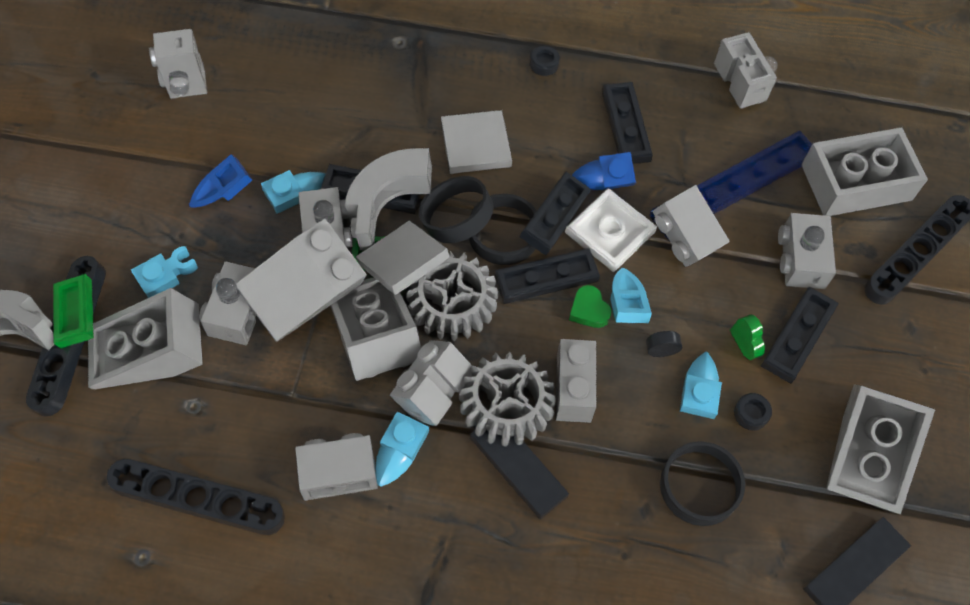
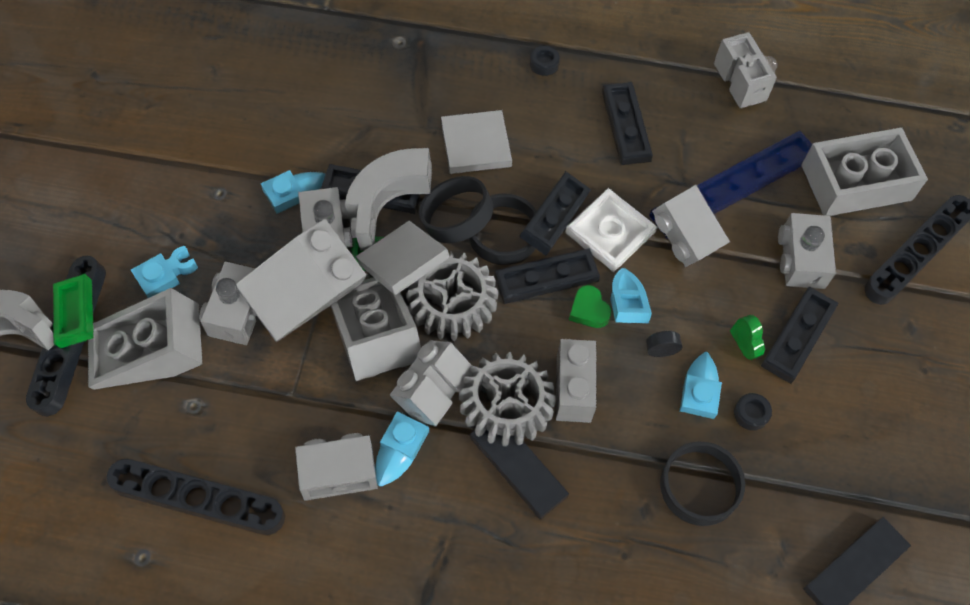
(178, 63): light grey piece -> none
(222, 181): blue plate -> none
(607, 172): blue plate -> none
(878, 448): light grey slope -> none

